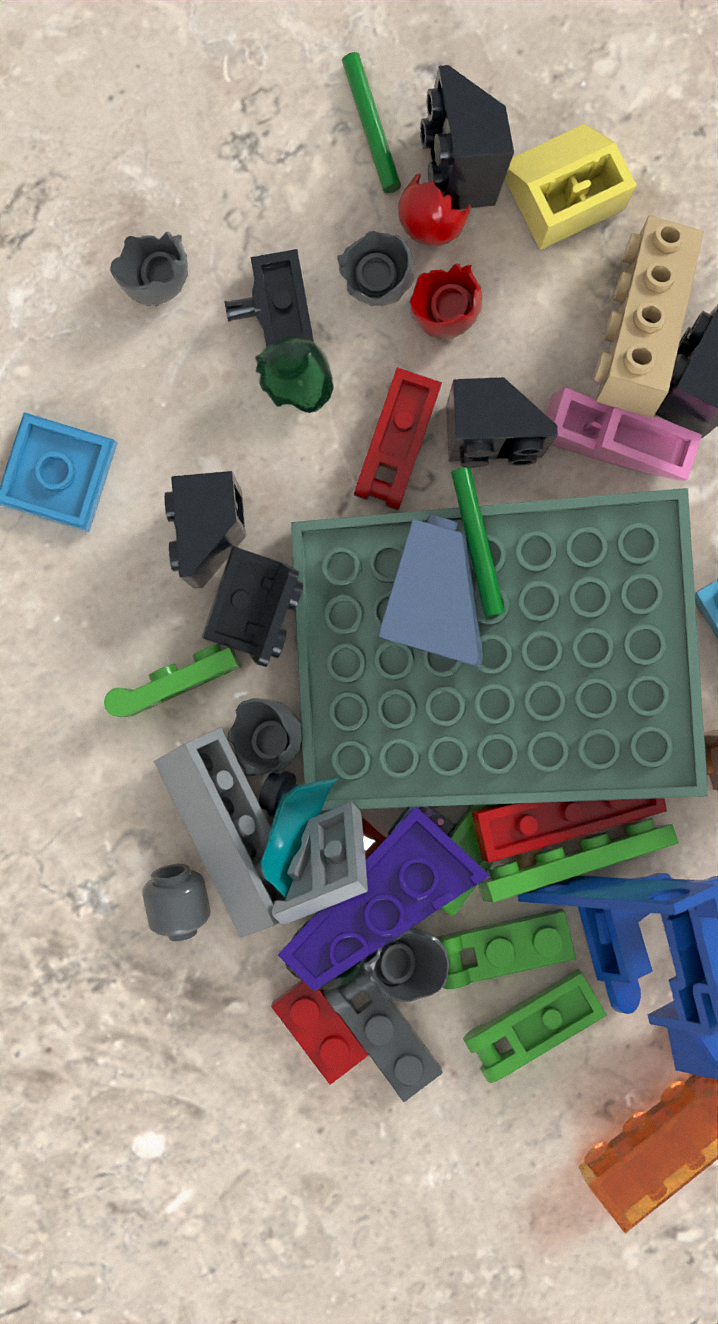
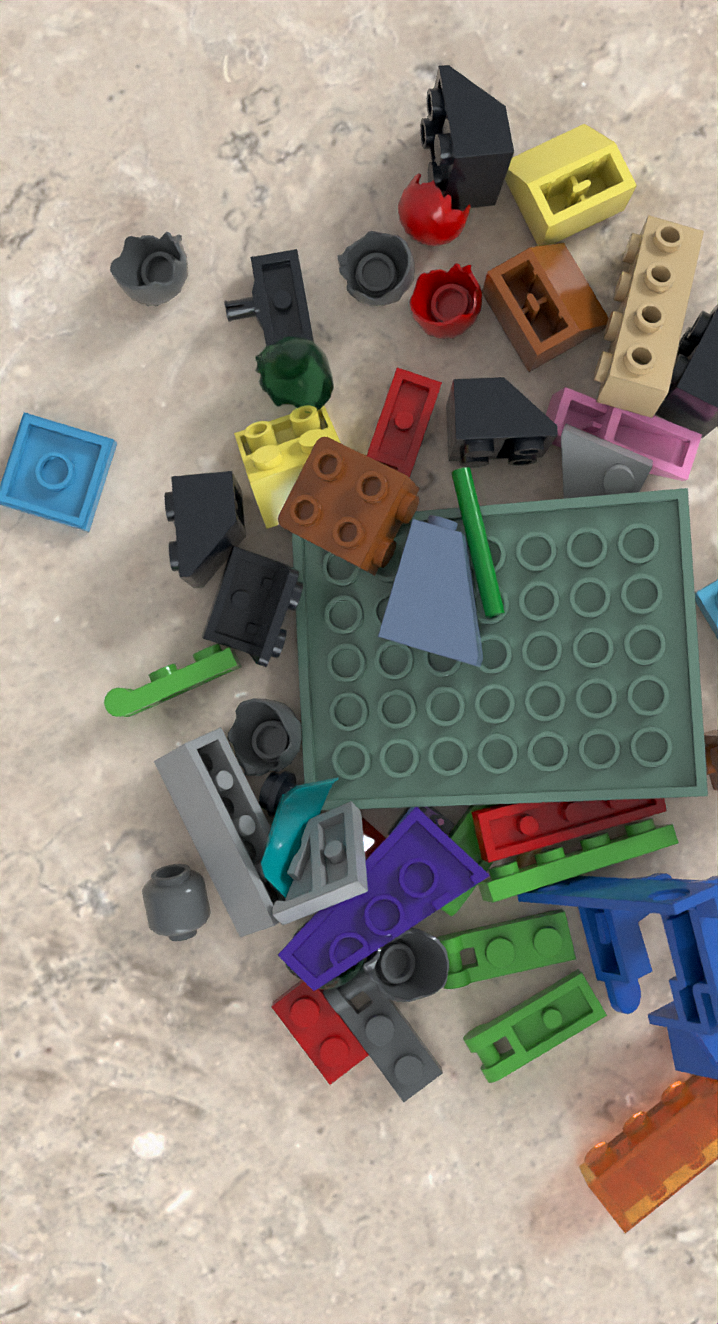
(277, 453): none -> light yellow slope
(349, 505): none -> dark orange bracket
(371, 122): green bar -> none
(543, 303): none -> dark orange slope
(598, 466): none -> light grey wing

